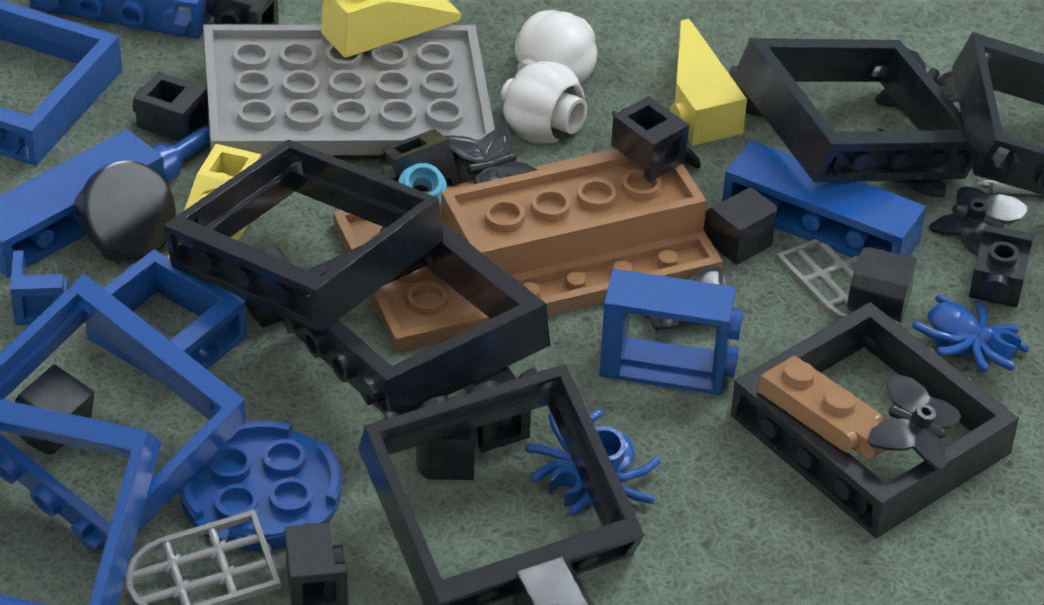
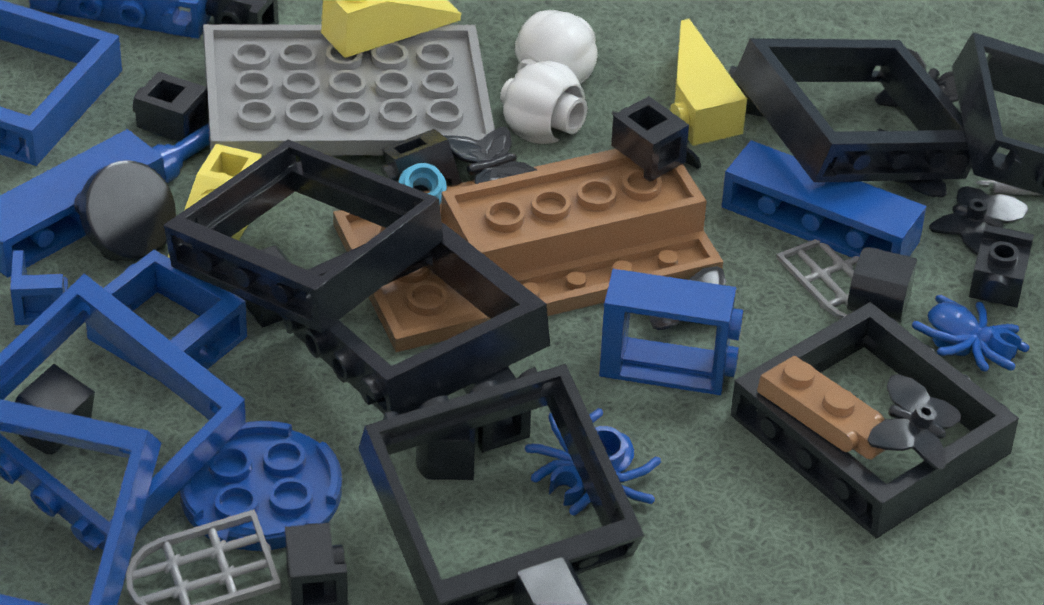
(741, 225): black piece -> none

